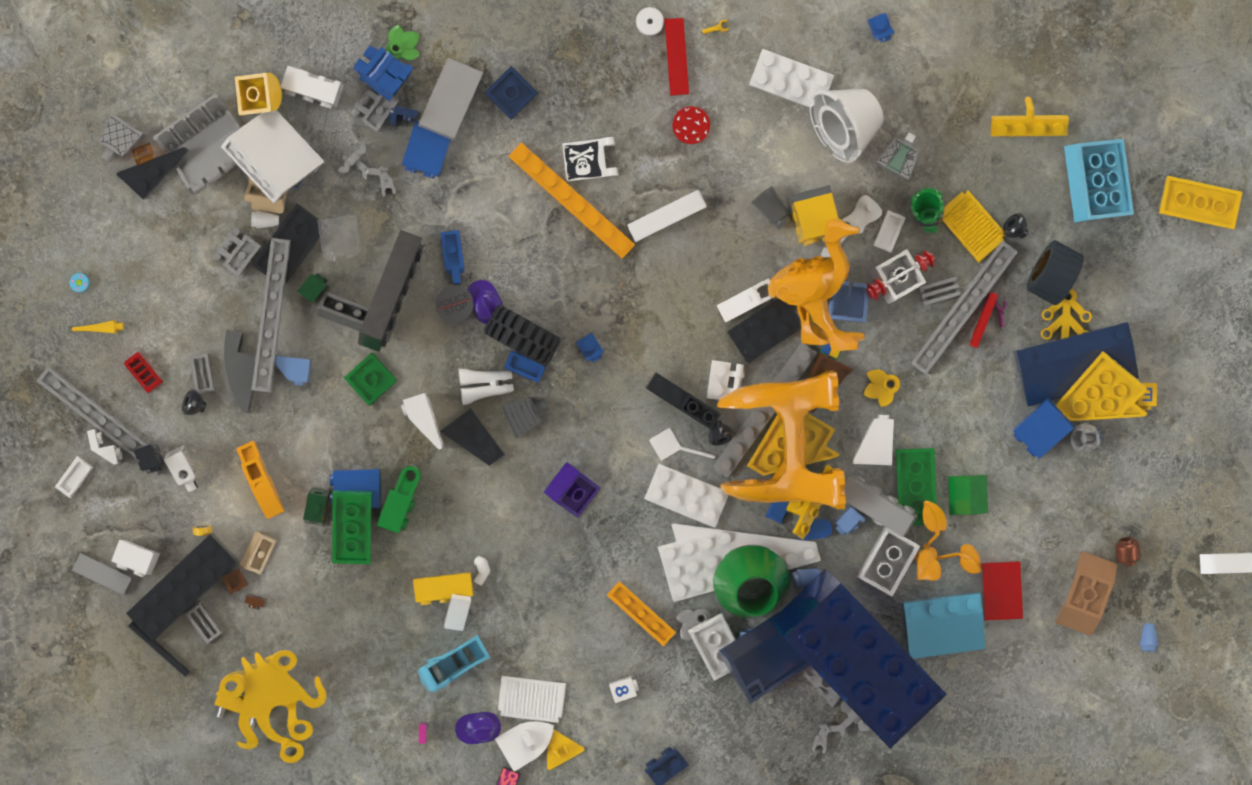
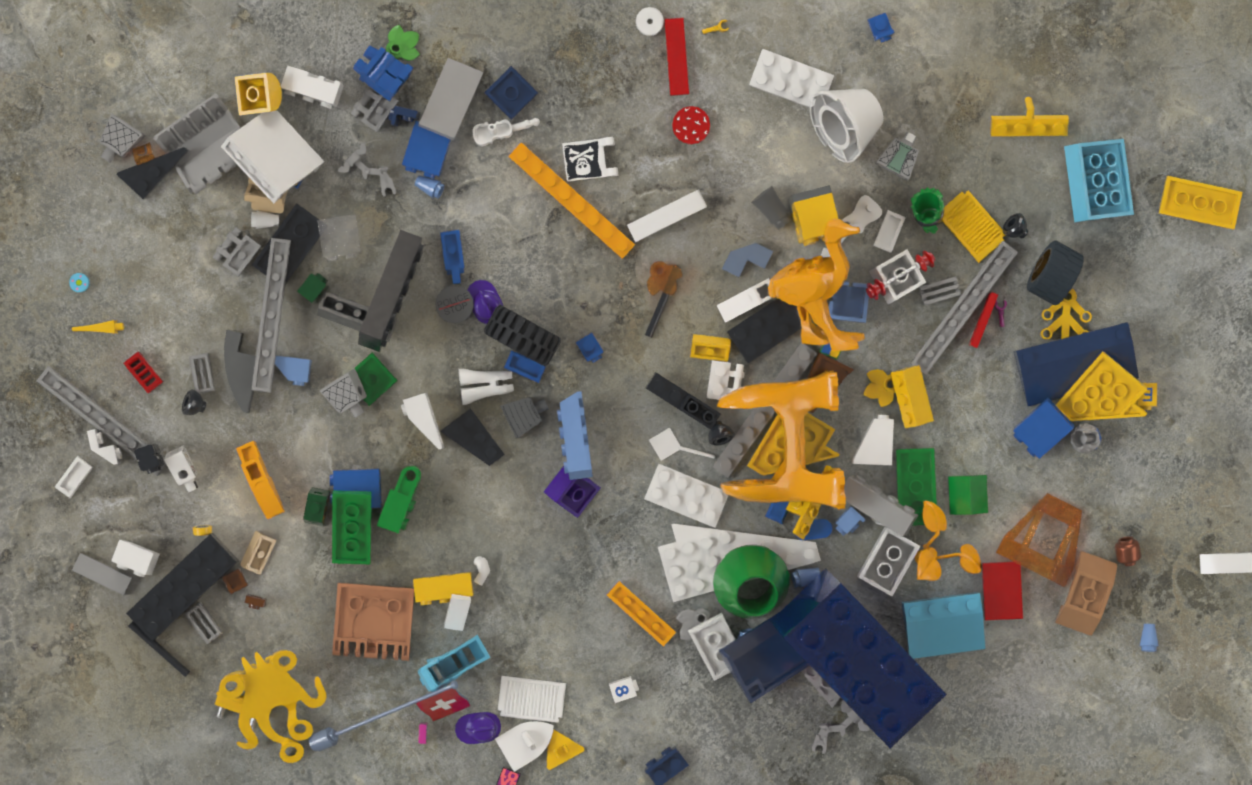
(346, 393): none -> light grey torso
(373, 617): none -> nougat hinge
(430, 186): none -> medium blue cone
(435, 704): none -> flag
(487, 133): none -> white piece
(575, 437): none -> medium blue wedge
(657, 314): none -> black bar
(666, 280): none -> clear orange plate
(710, 347): none -> yellow slope
(753, 253): none -> sand blue tile
(912, 396): none -> yellow brick
(1035, 561): none -> clear orange windscreen

